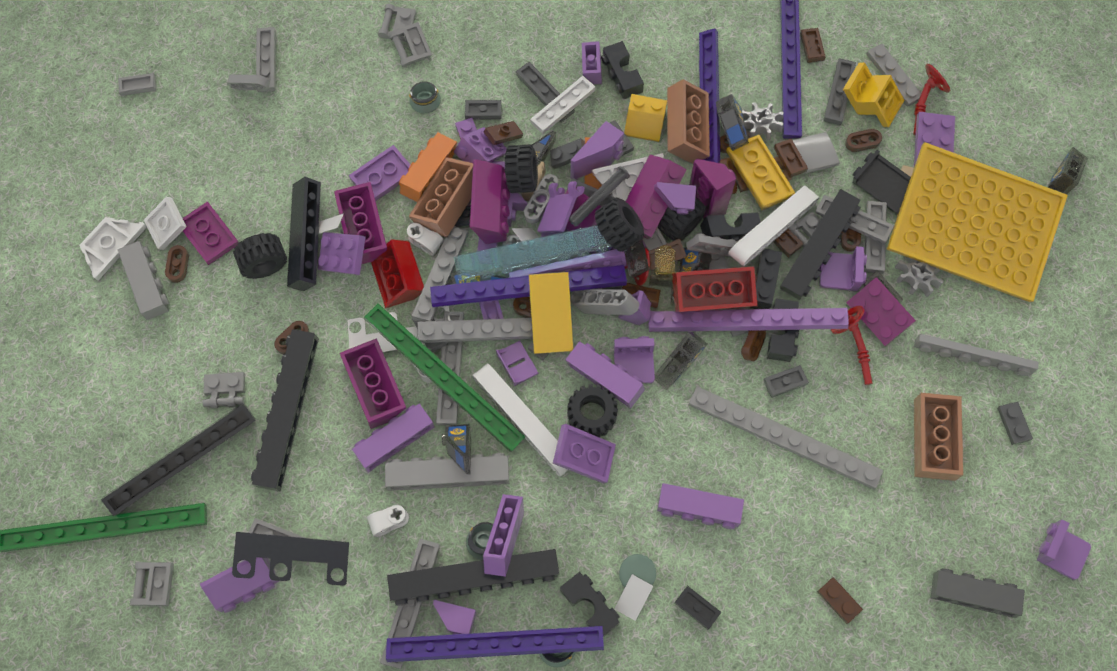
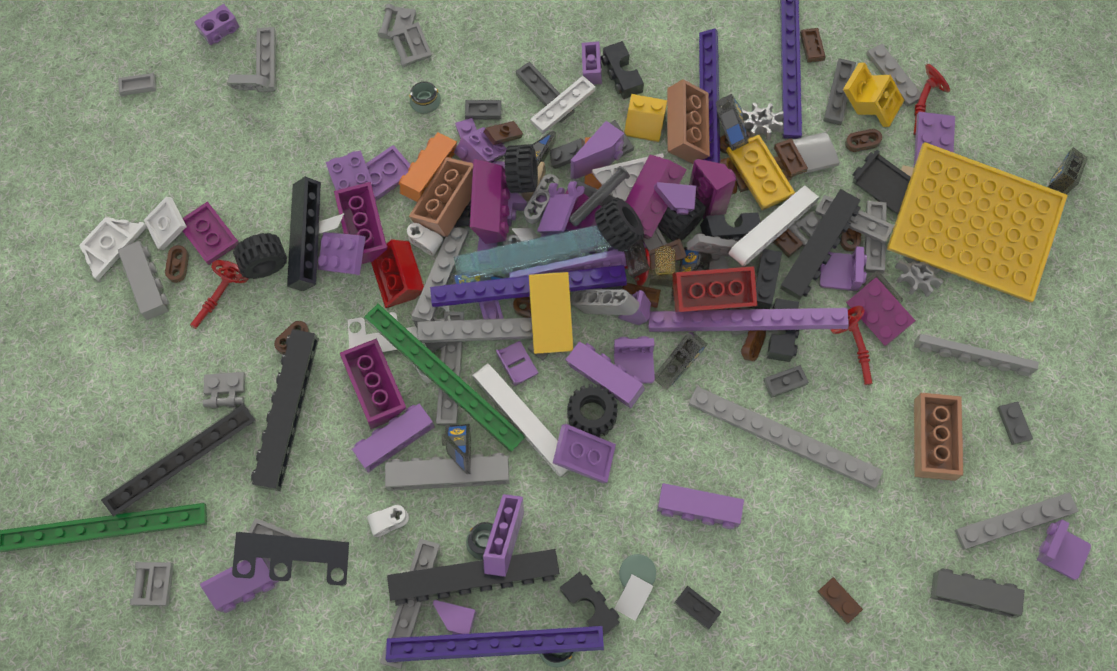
(217, 24): none -> medium lavender brick
(228, 276): none -> red dish
(348, 170): none -> medium lavender bracket
(1016, 521): none -> light grey plate

